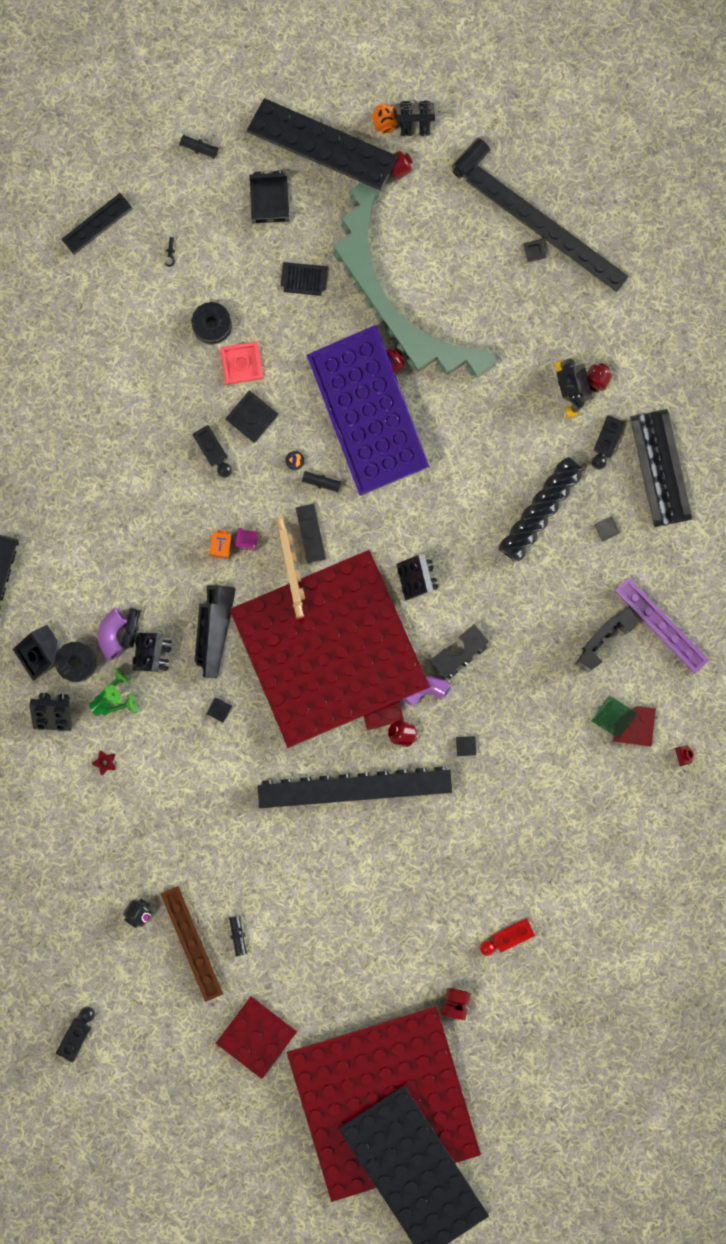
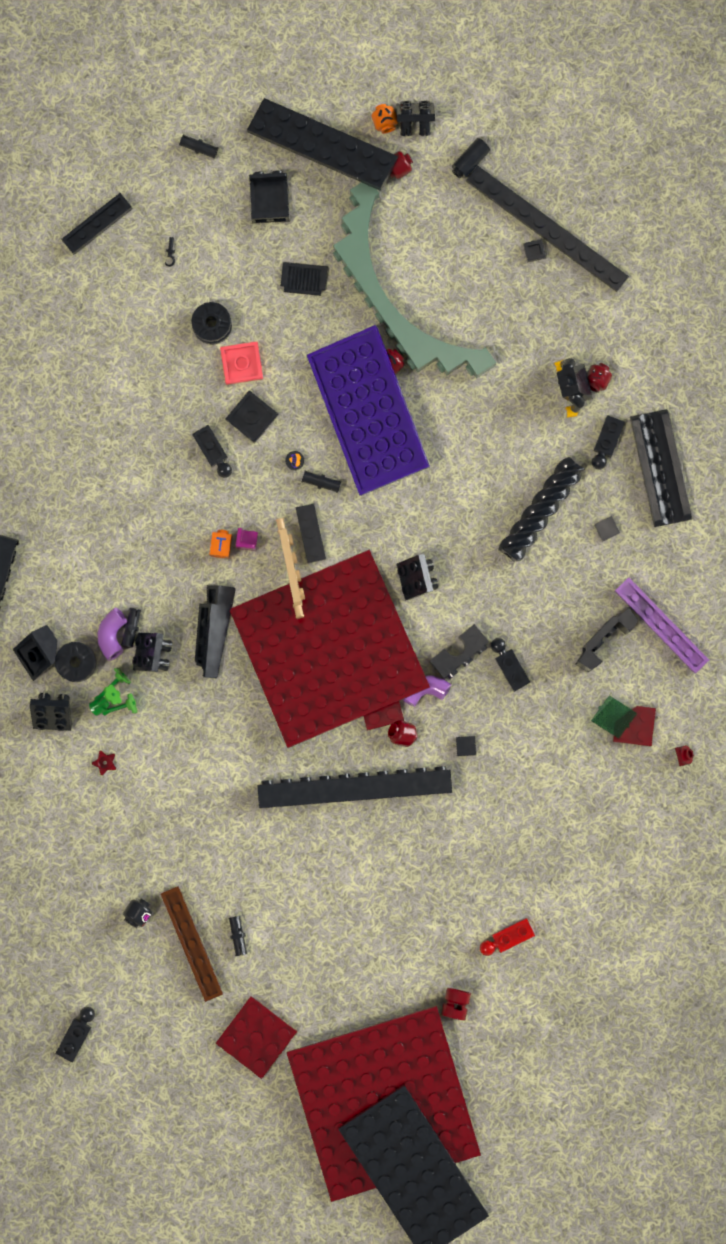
(219, 710): black tile -> none
(509, 665): none -> black plate

